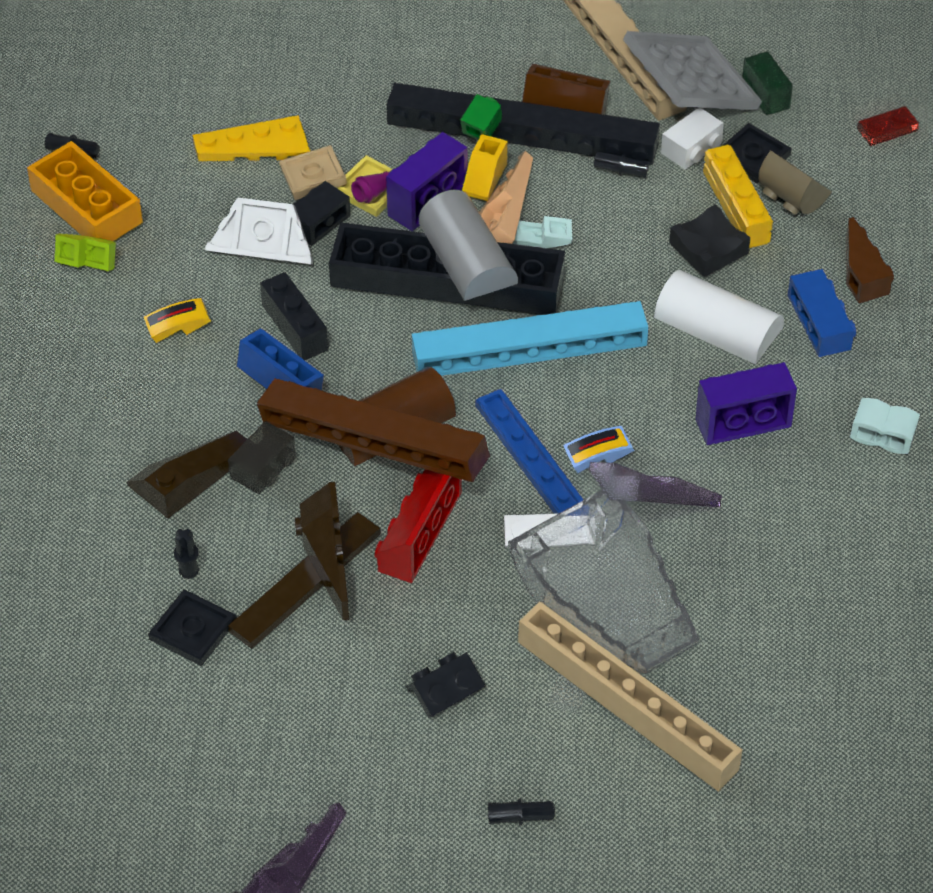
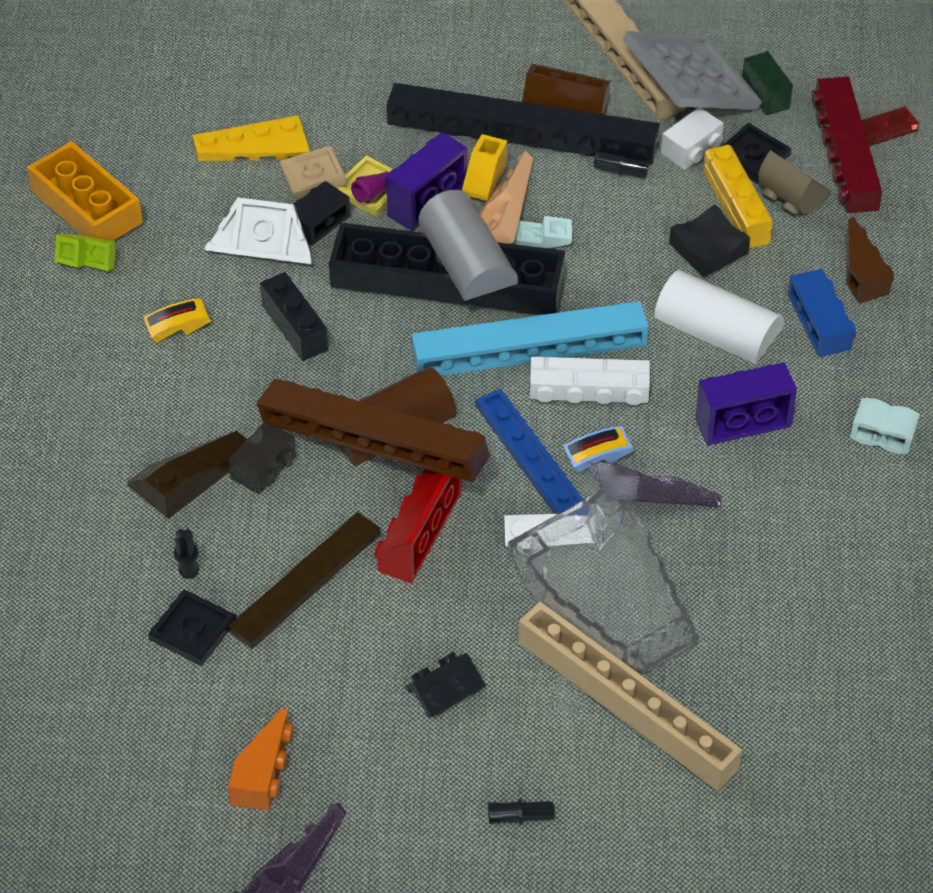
(55, 141): black axle -> none
(257, 766): none -> orange slope
(267, 359): blue brick -> none
(323, 543): dark brown wedge -> none
(481, 117): green brick -> none
(590, 380): none -> white brick
(847, 145): none -> dark red brick

